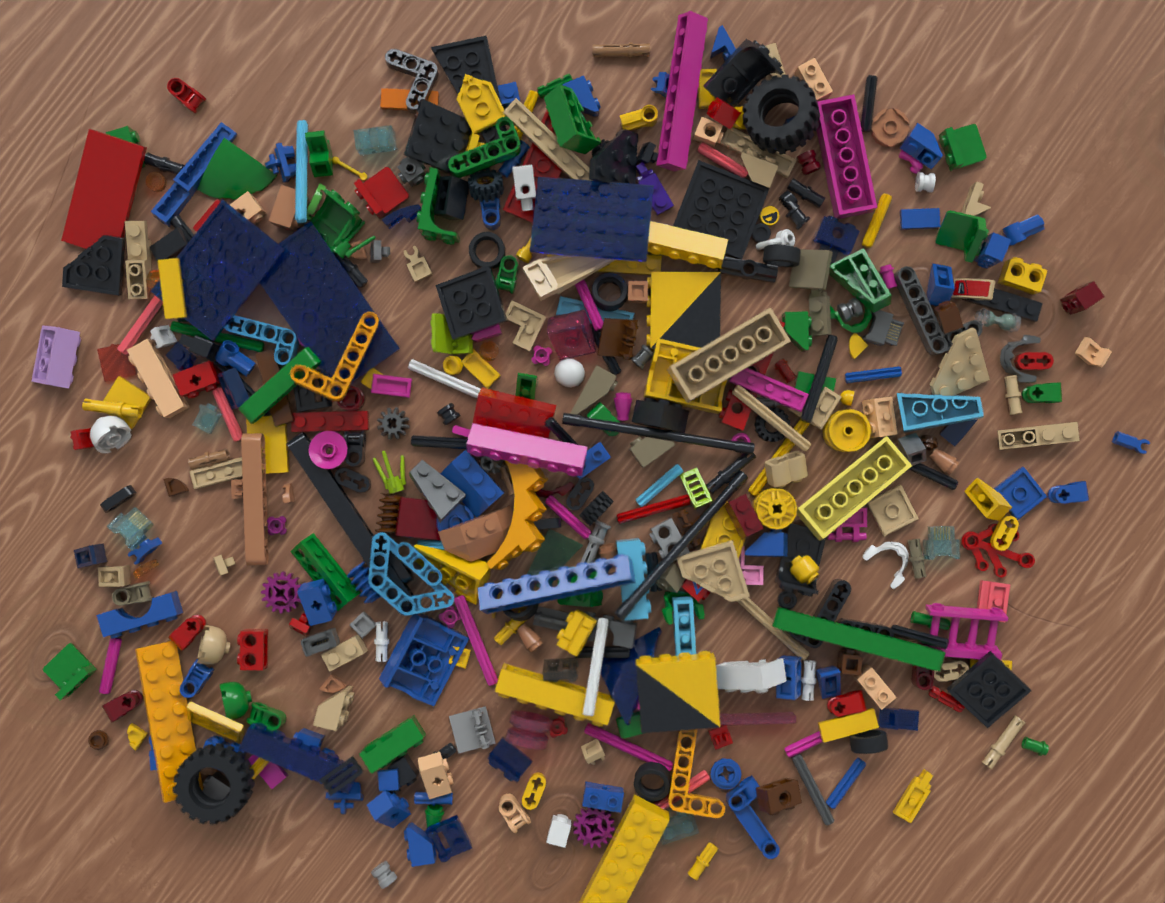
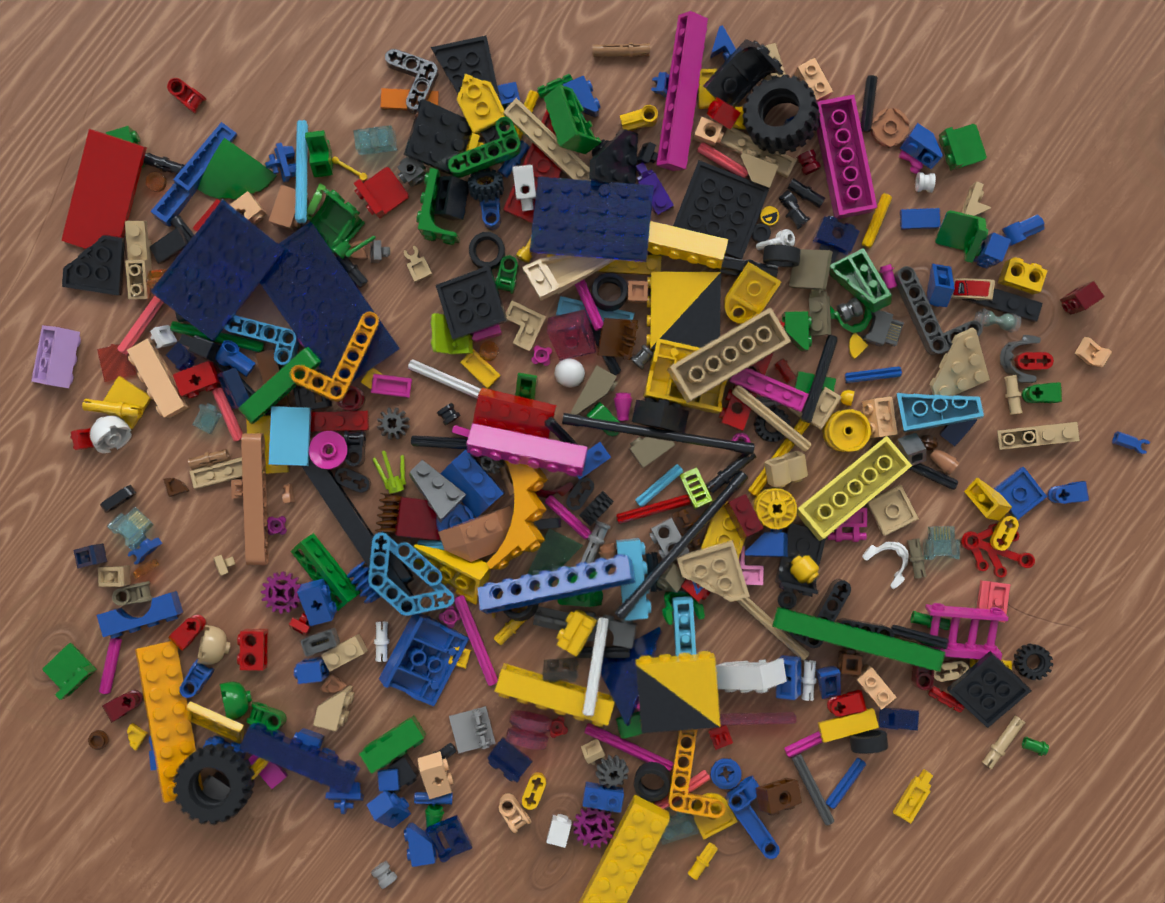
(172, 288): yellow tile -> none
(289, 436): none -> medium azure tile
(311, 670): none -> blue brick
(327, 785): black tile -> none
(363, 624): light grey tile -> none
(408, 213): clear blue slope -> none
(452, 365): yellow tile -> none
(530, 639): nougat cone -> none
(612, 771): none -> dark grey gear
(709, 826): none -> yellow tile
(750, 292): none -> yellow tile
(948, 316): reddish brown brick -> none
(1021, 661): none -> black tyre

